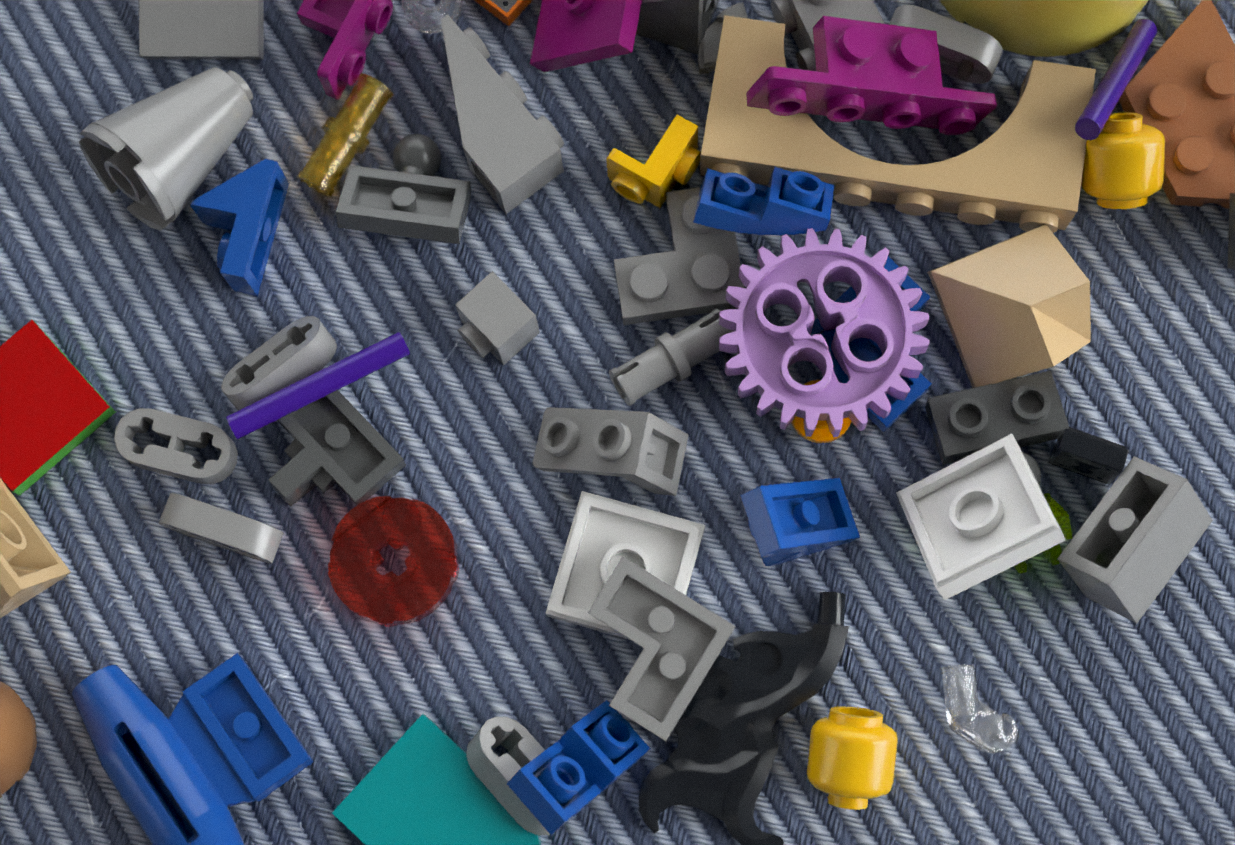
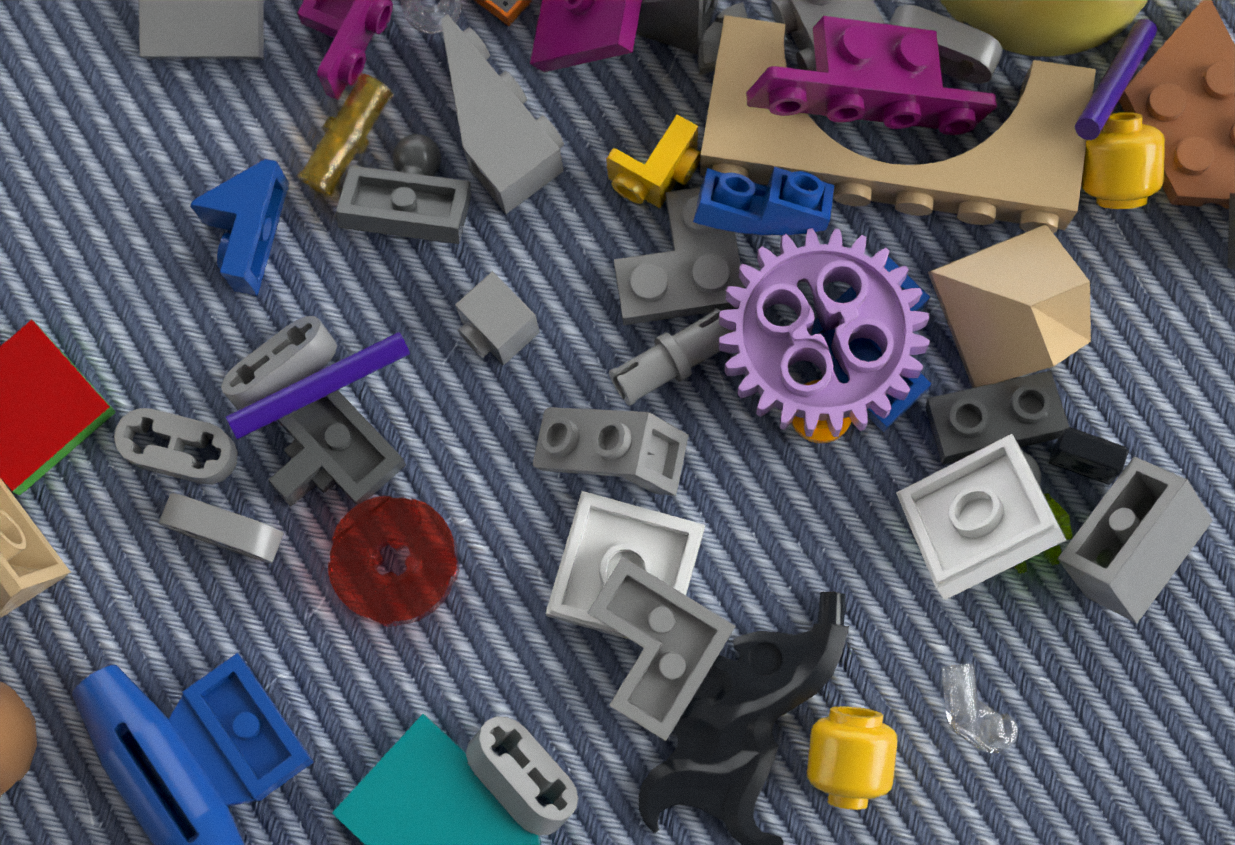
(168, 142): light grey cone -> none
(578, 767): blue slope -> none
(798, 518): blue slope -> none

